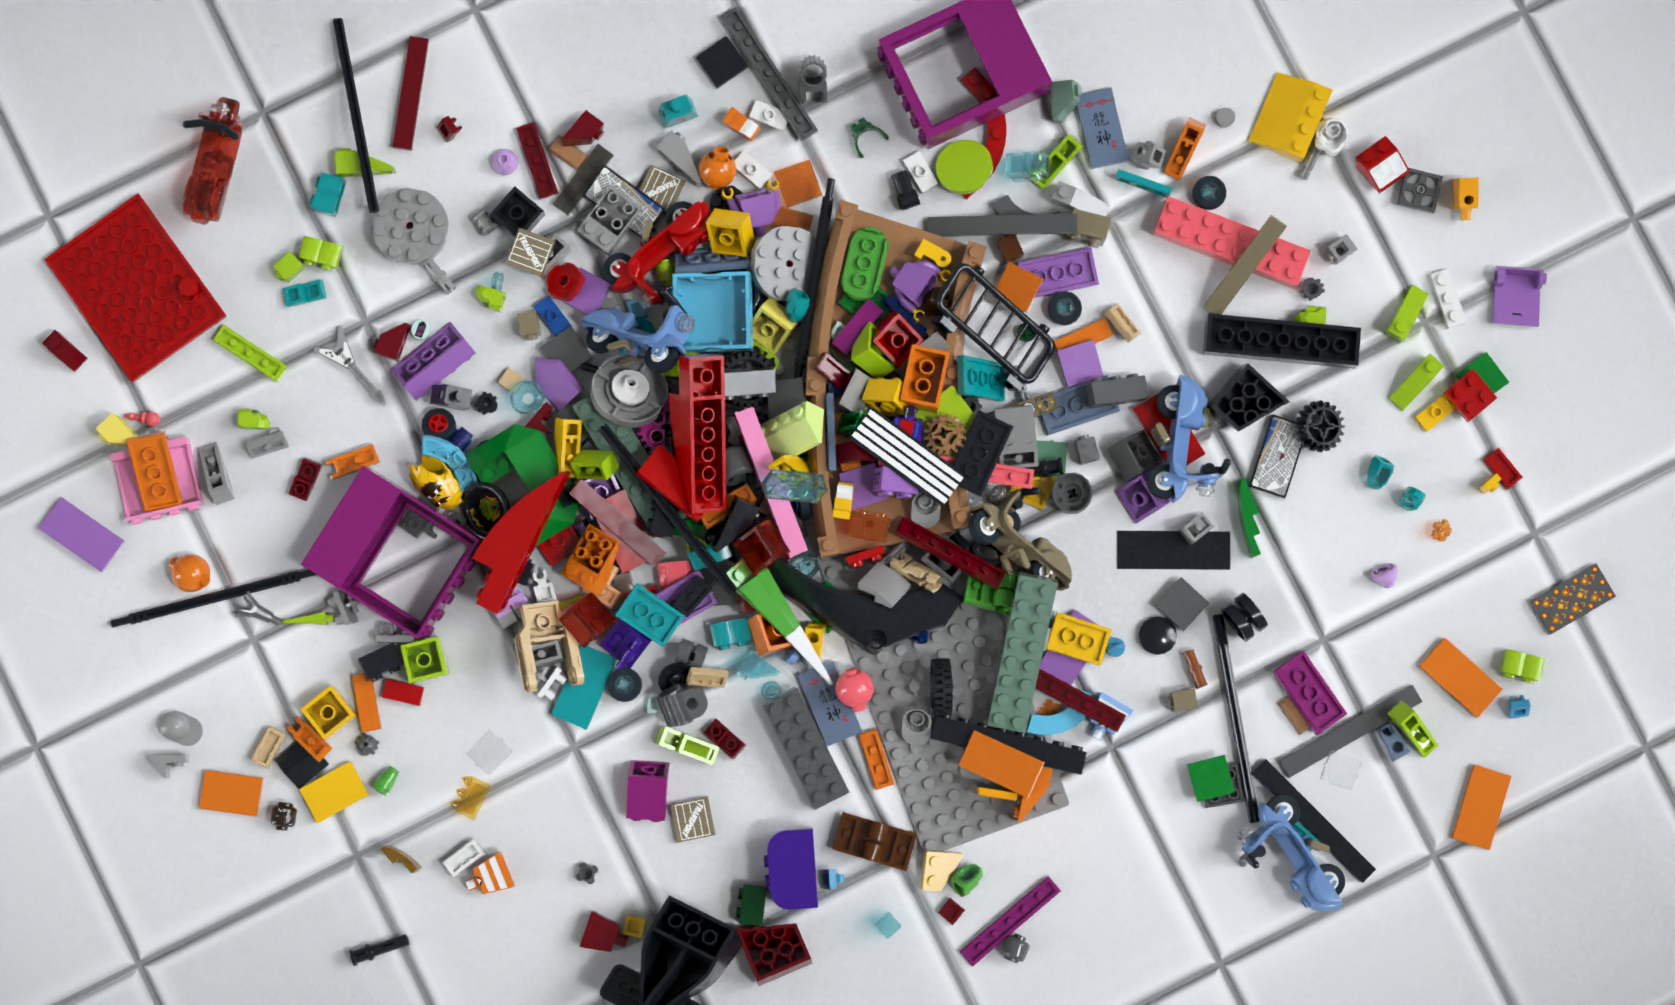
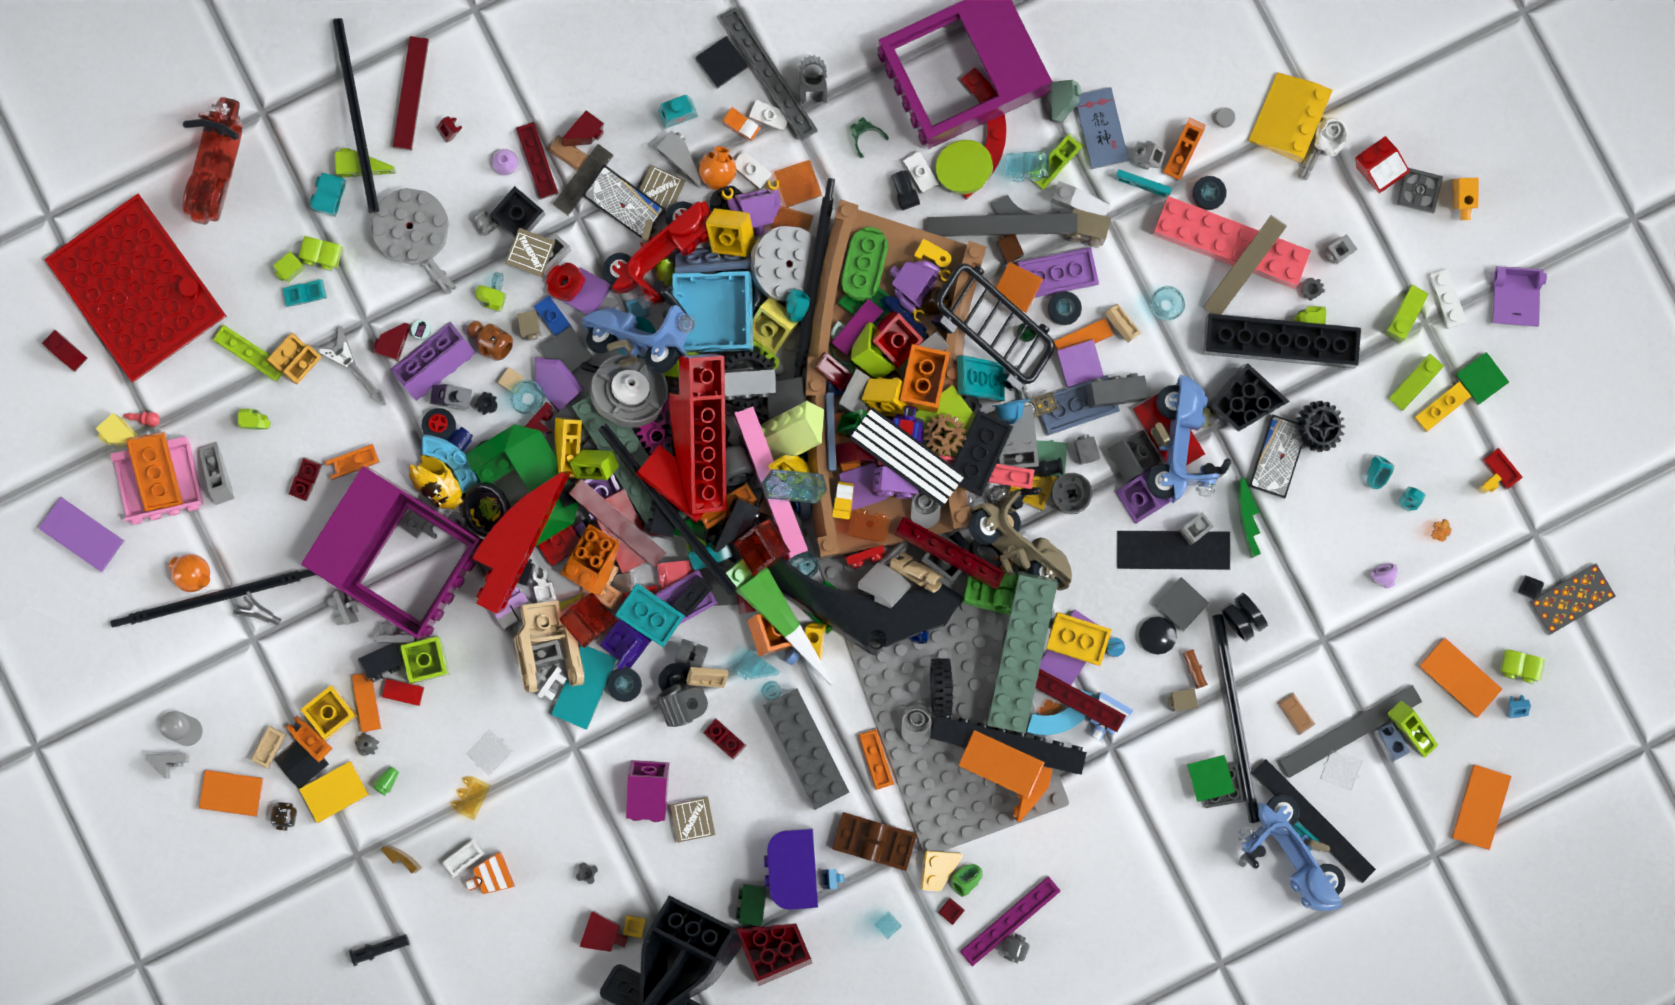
(263, 445): light grey hinge -> none
(293, 358): none -> slope
(319, 618): lime piece -> none
(491, 340): none -> dark orange piece
(609, 220): light grey slope -> none
(652, 704): light aqua tile -> none
(687, 745): lime slope -> none
(730, 633): teal brick -> none
(833, 717): sand blue tile -> none
(854, 689): coral brick -> none
(997, 794): light orange tile -> none
(1011, 411): none -> dark azure piece
(1174, 296): none -> clear light blue piece
(1309, 692): magenta tile -> none
(1470, 395): red plate -> none
(1531, 587): none -> black tile

